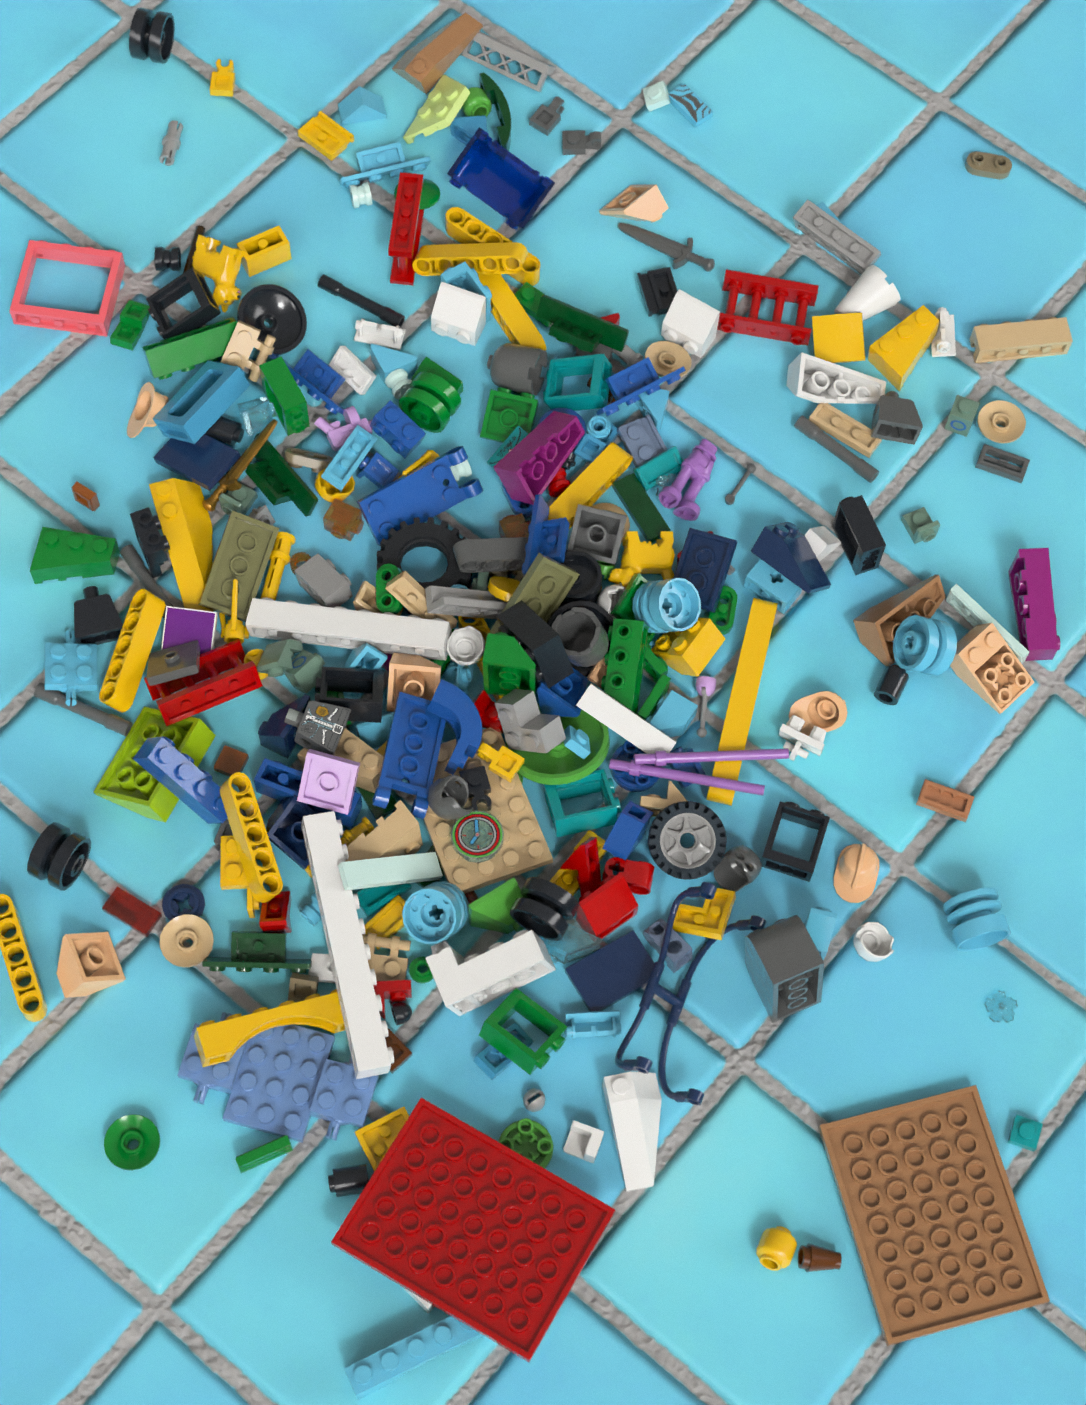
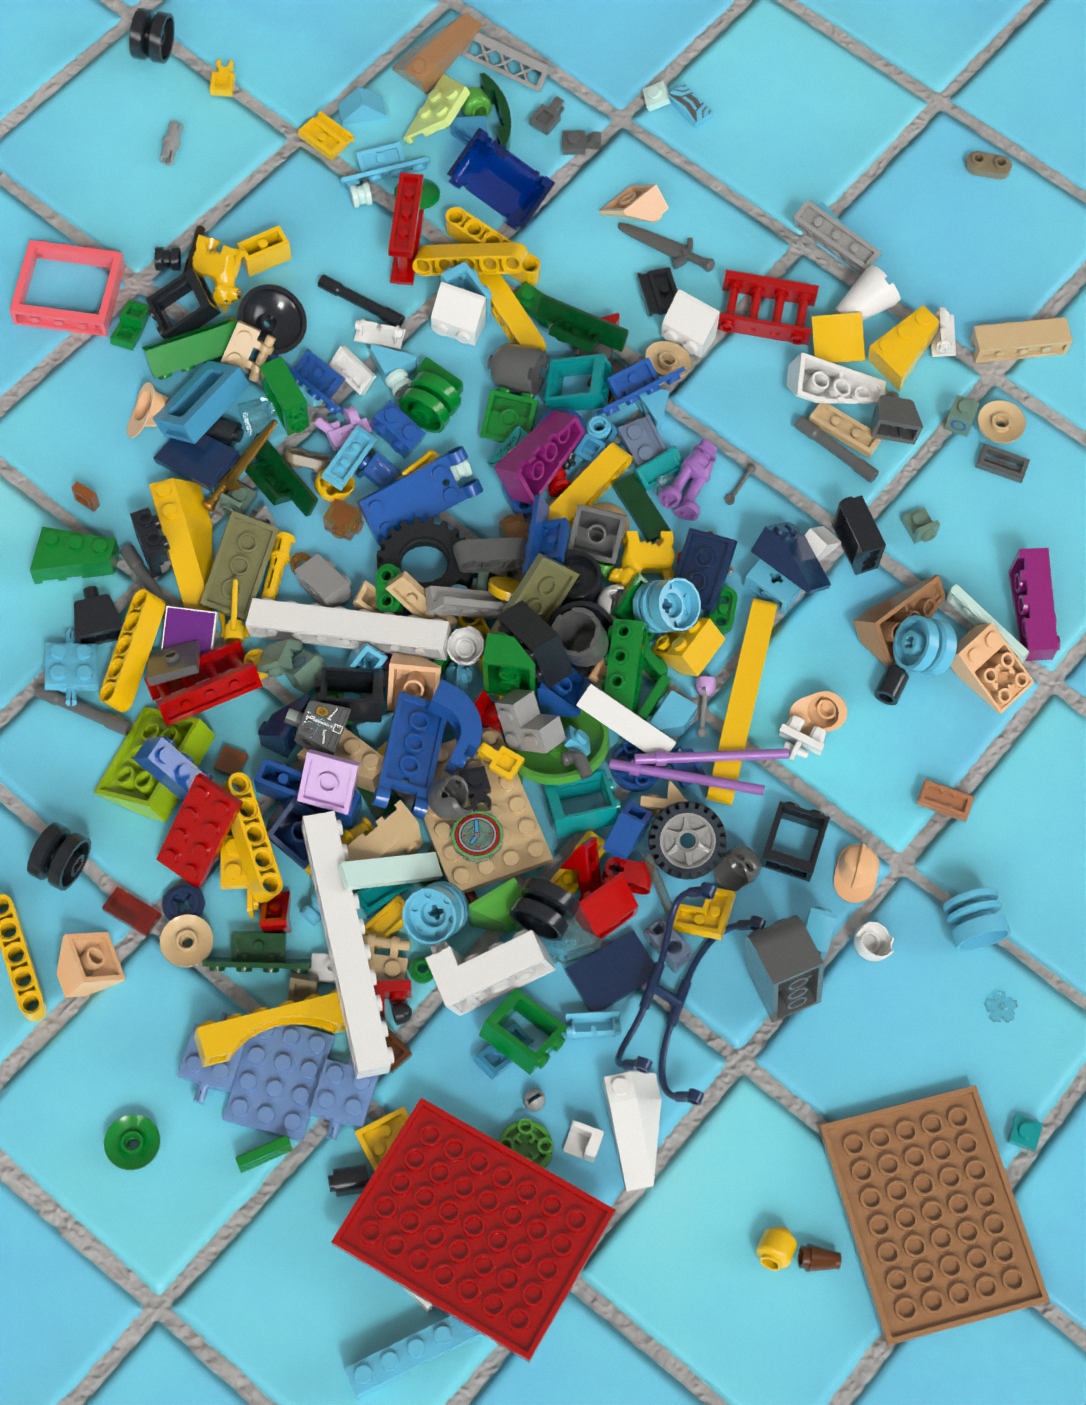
(199, 830): none -> red plate
(579, 760): none -> dark grey arm
(658, 892): none -> dark tan piece

